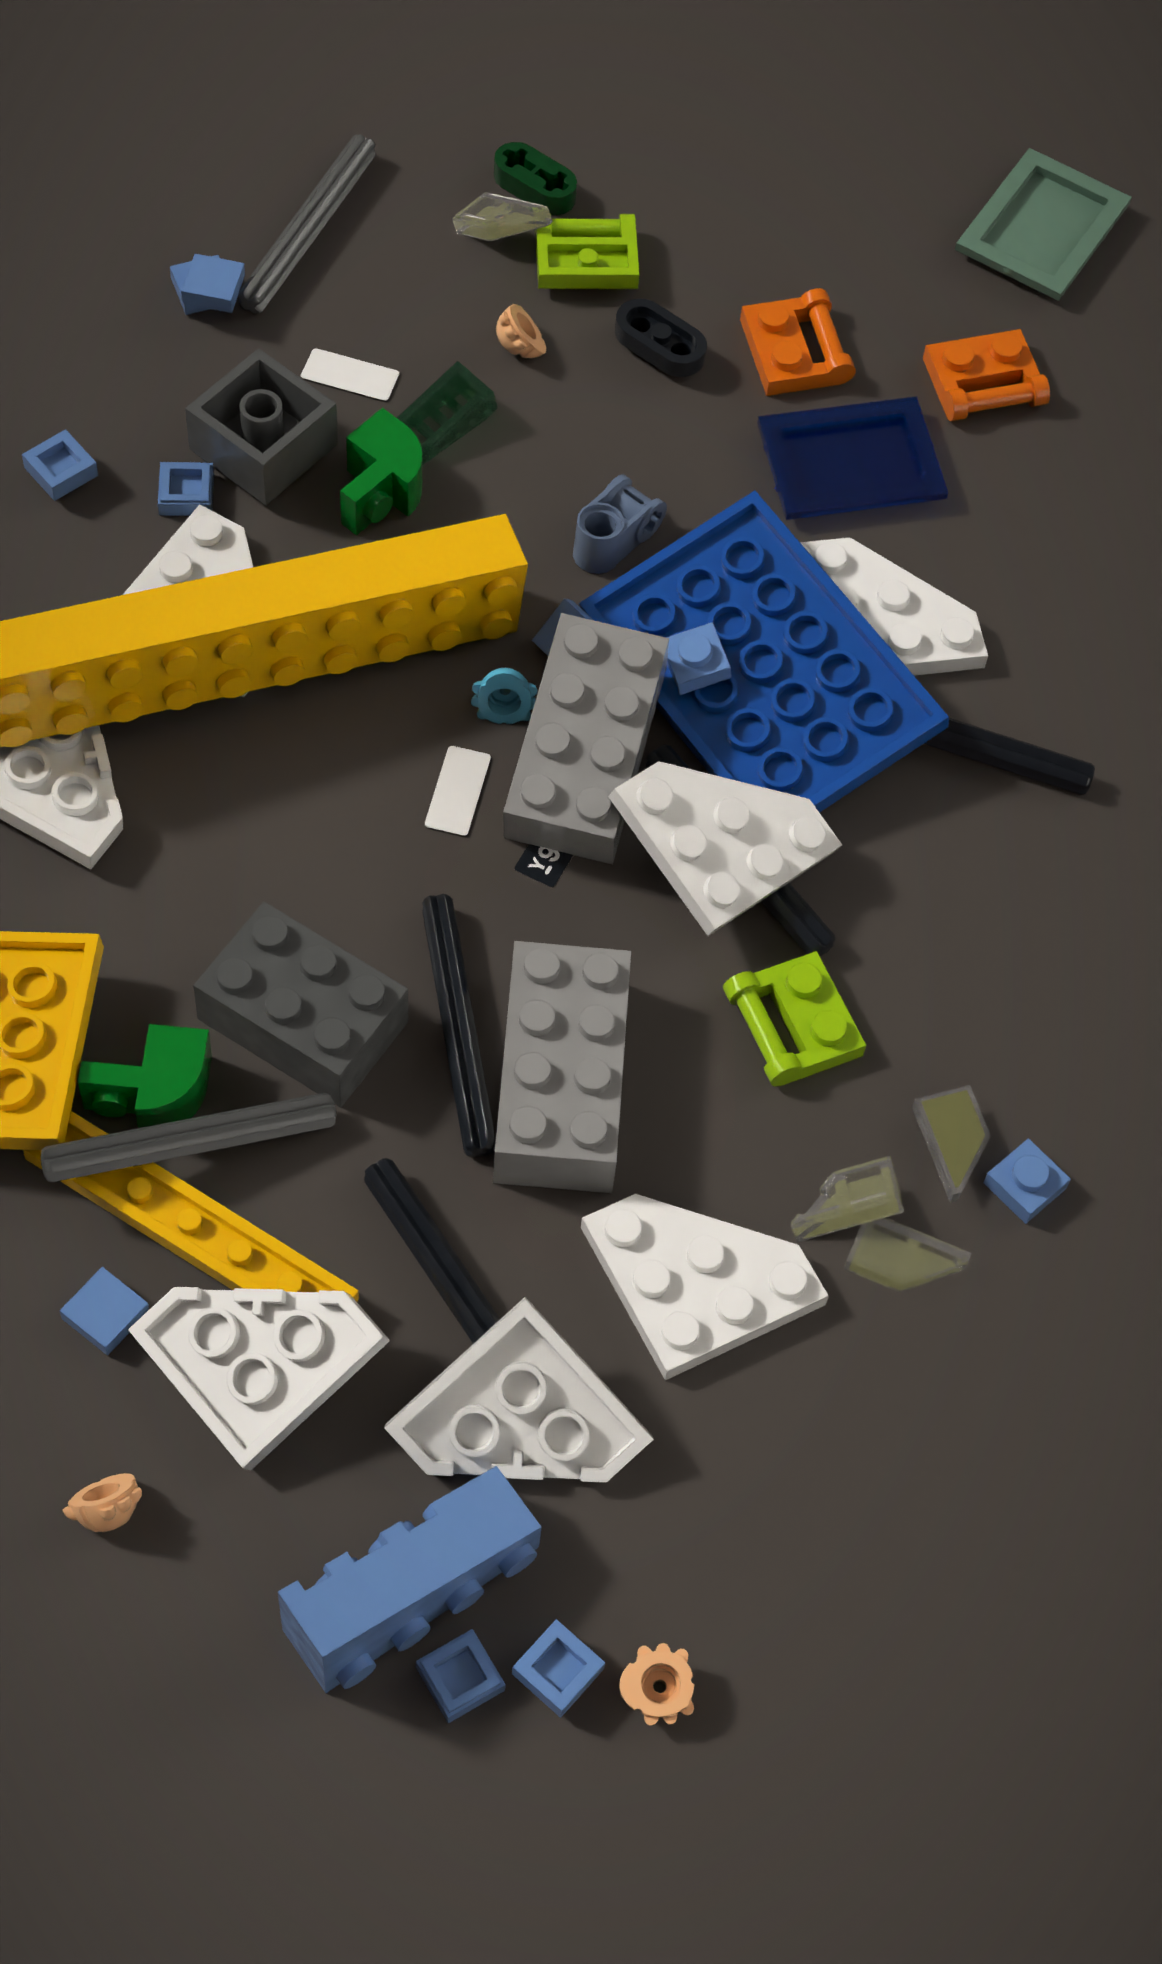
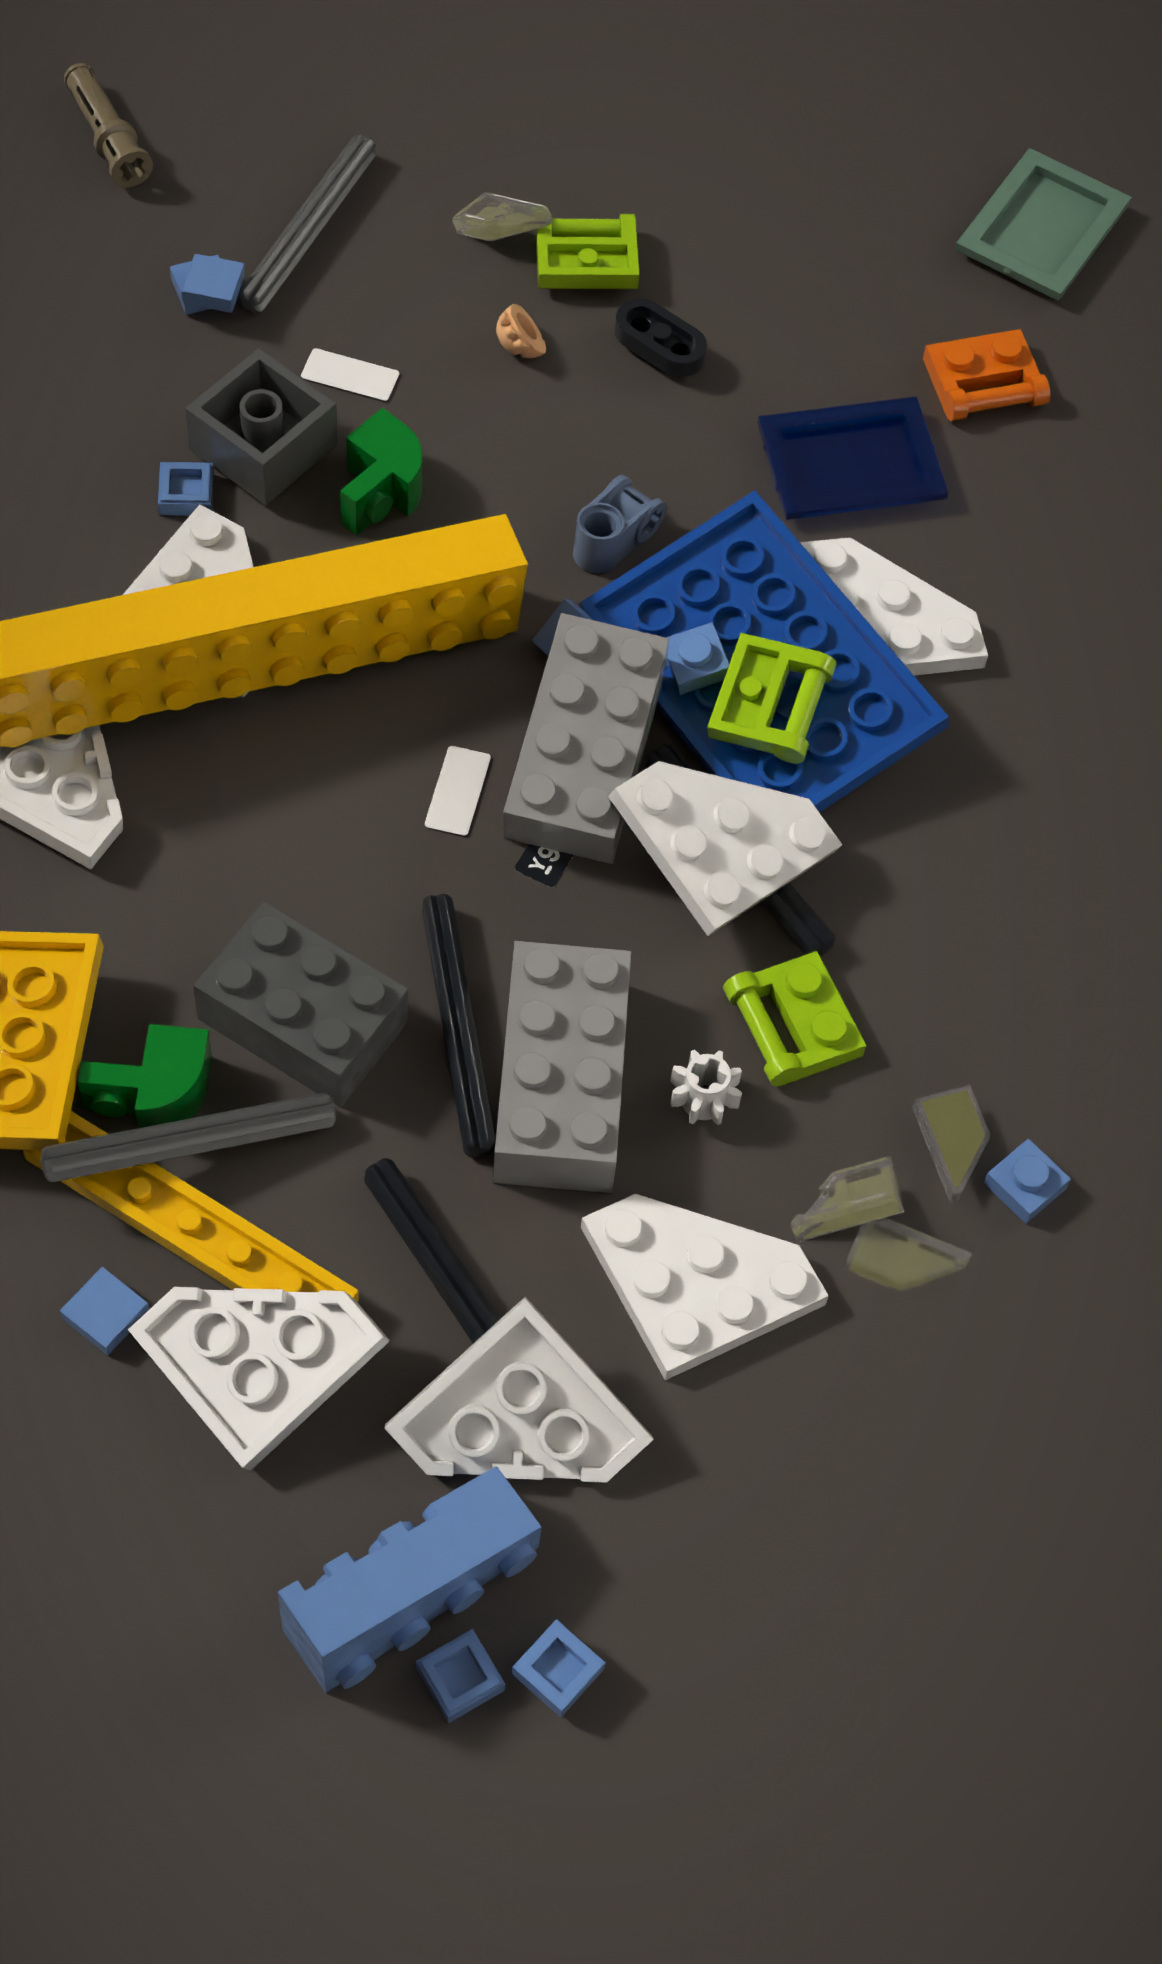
(60, 465): medium blue plate -> none
(105, 1503): light nougat animal -> none
(113, 138): none -> dark tan pin
(453, 382): clear green slope -> none
(504, 696): medium azure animal -> none
(535, 177): dark green beam -> none
(655, 1666): light nougat animal -> none
(709, 1071): none -> white gear
(753, 692): none -> lime plate
(782, 351): orange plate -> none
(1015, 756): black axle -> none

